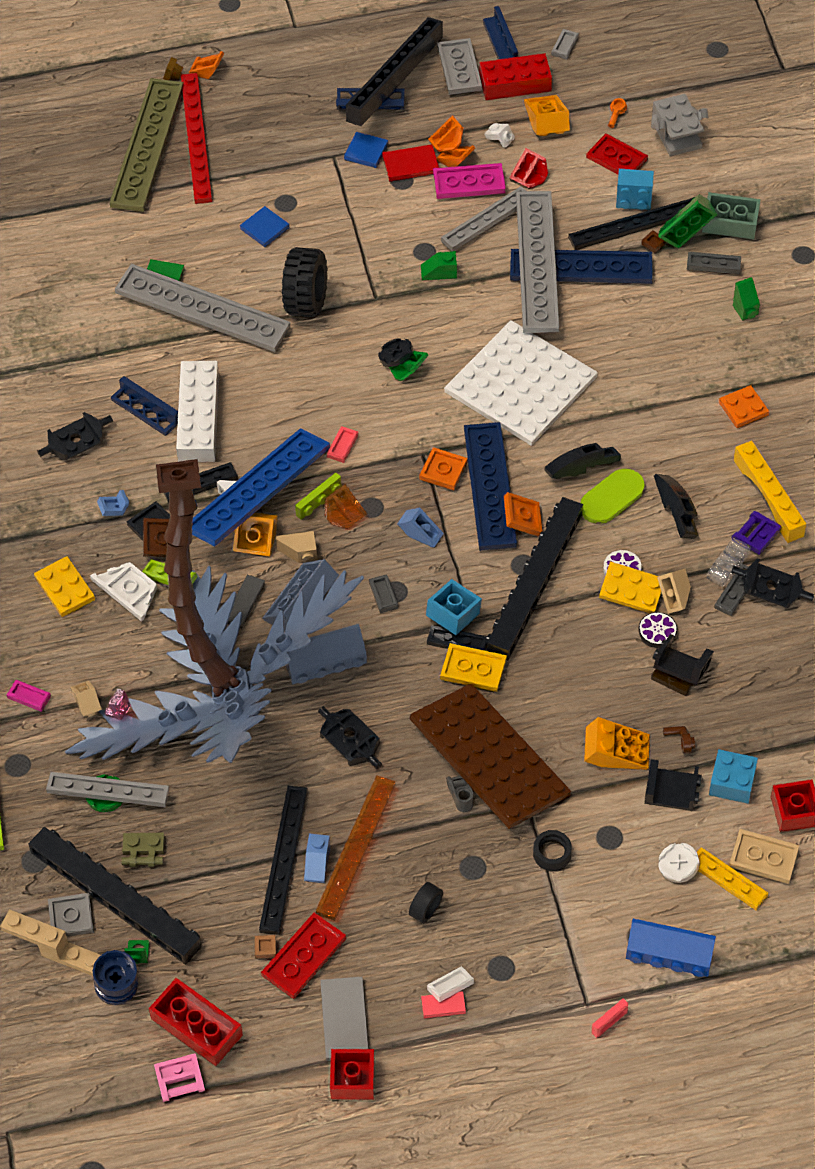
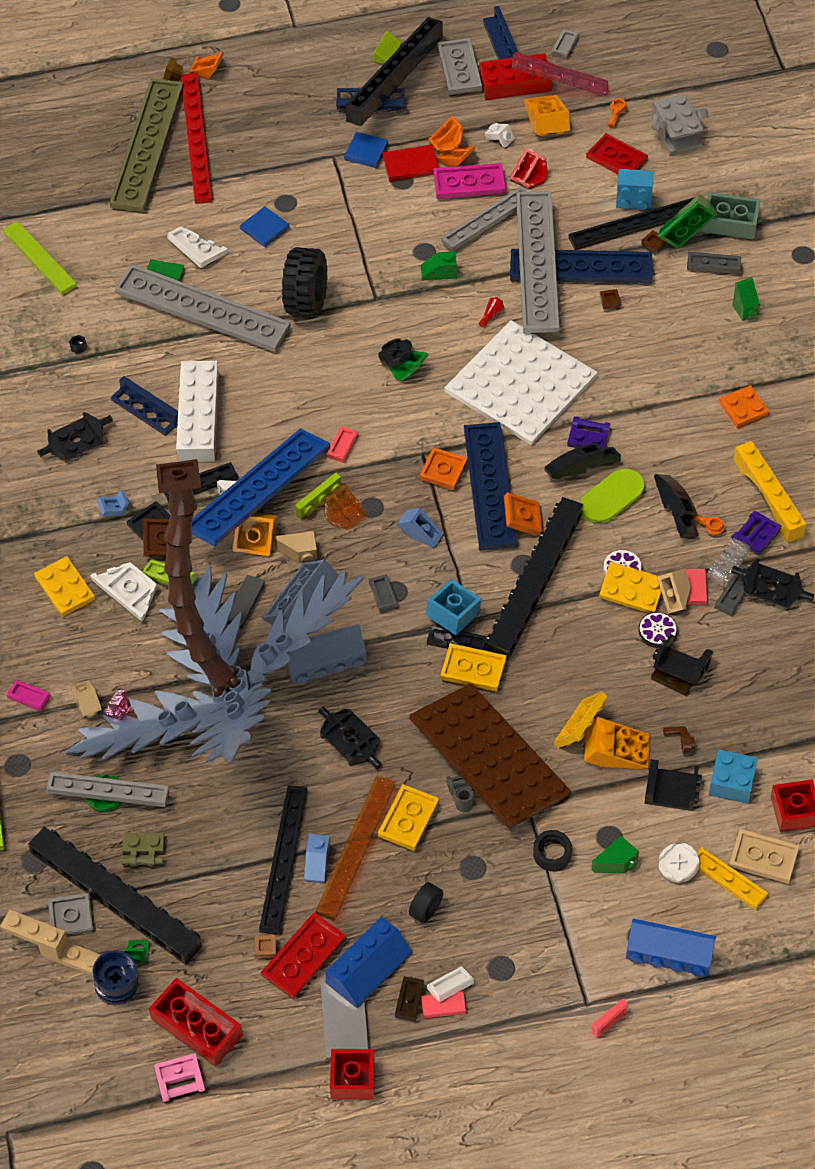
(39, 258): none -> lime tile
(77, 344): none -> black tile
(197, 249): none -> white wing
(368, 962): none -> blue slope
(386, 48): none -> lime slope
(408, 817): none -> yellow plate
(409, 998): none -> dark brown plate
(493, 307): none -> red cone
(560, 74): none -> clear pink tile
(581, 719): none -> yellow plate
(583, 437): none -> dark purple plate
(610, 299): none -> reddish brown plate
(616, 858): none -> green slope
(697, 592): none -> coral tile
(713, 525): none -> orange plate

